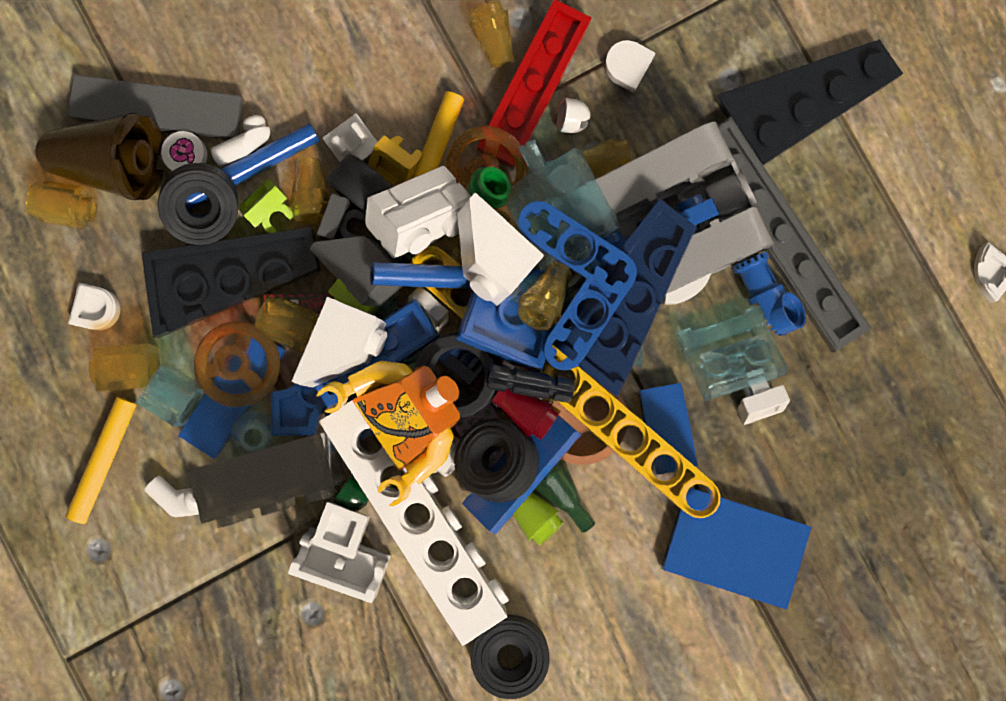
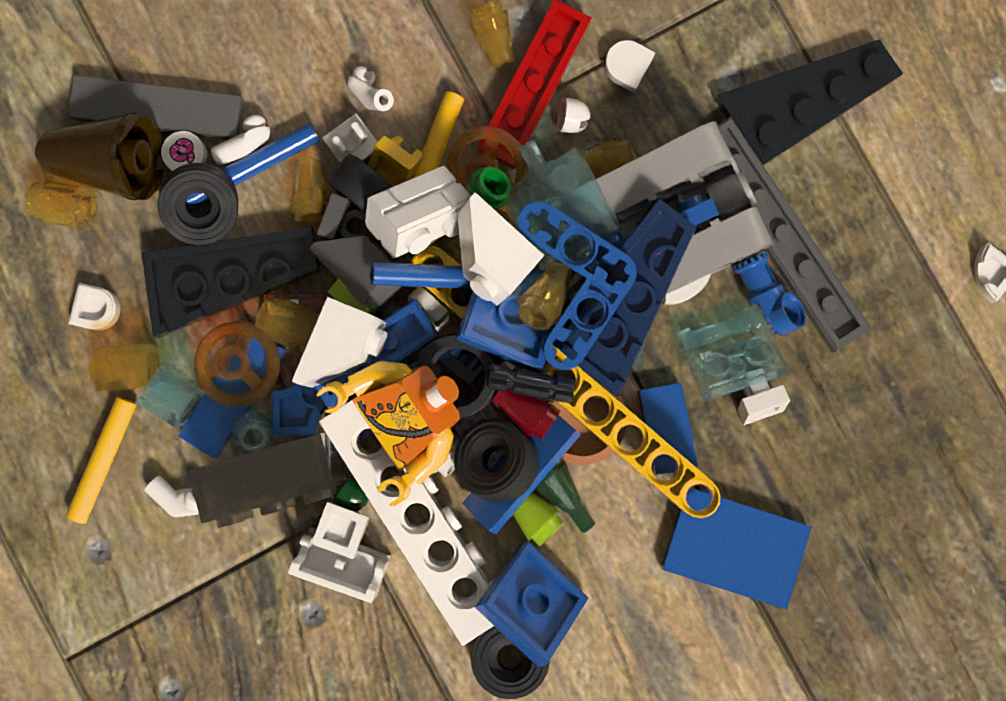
(262, 203): lime tile -> none
(371, 98): none -> white arm
(532, 603): none -> blue tile

